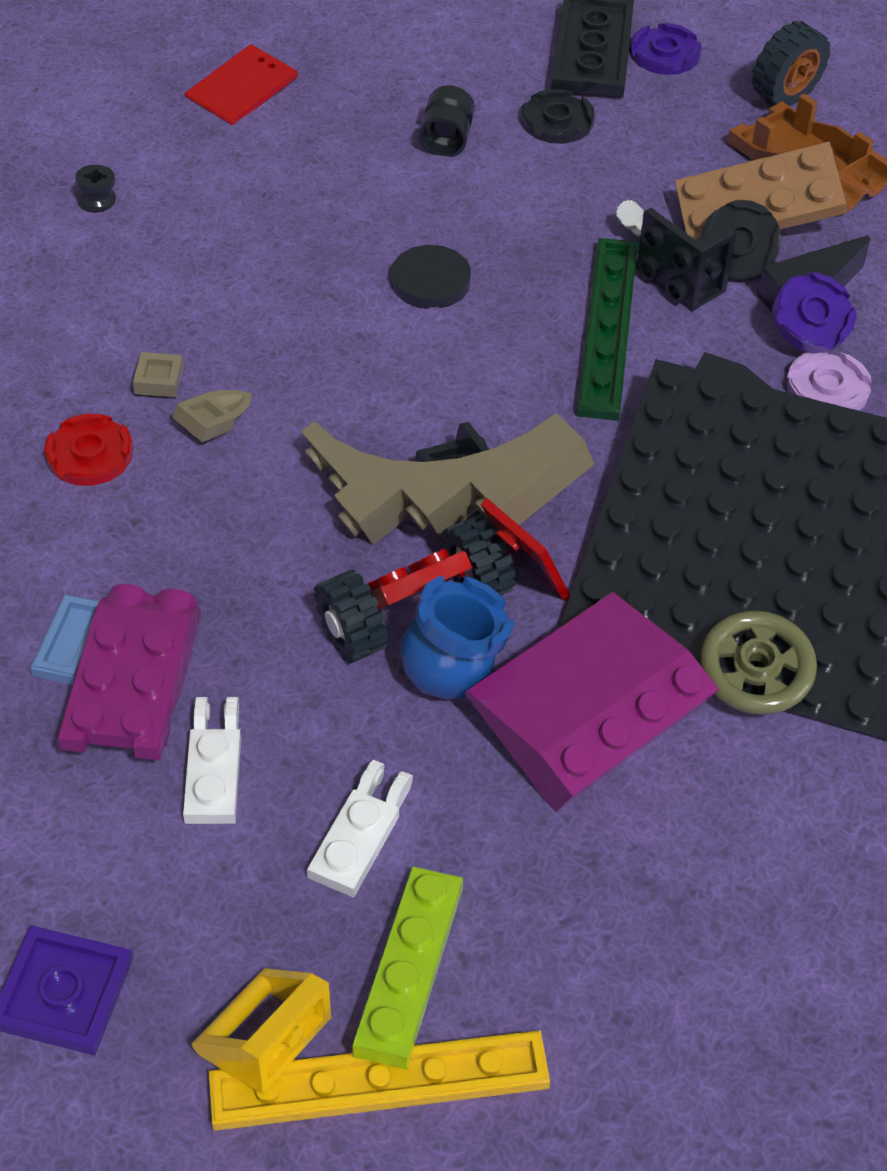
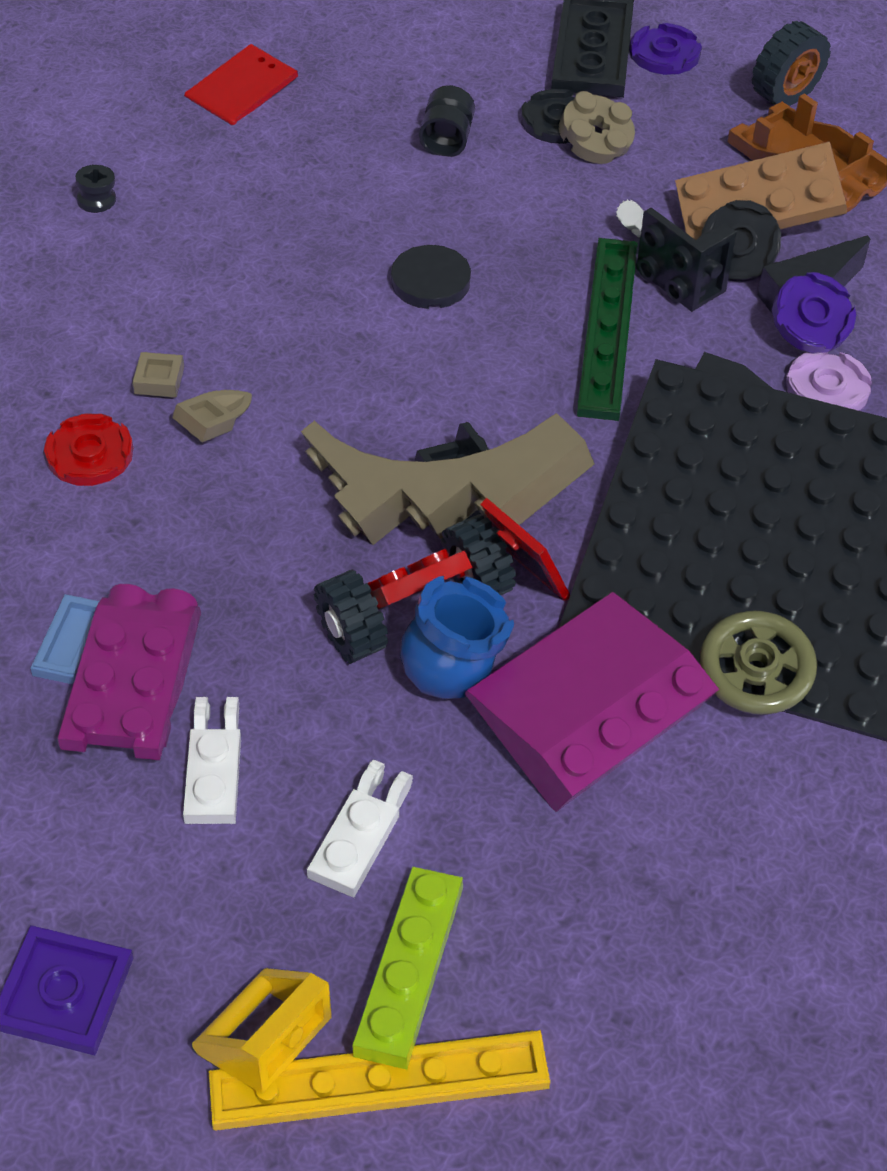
(610, 116): none -> dark tan plate

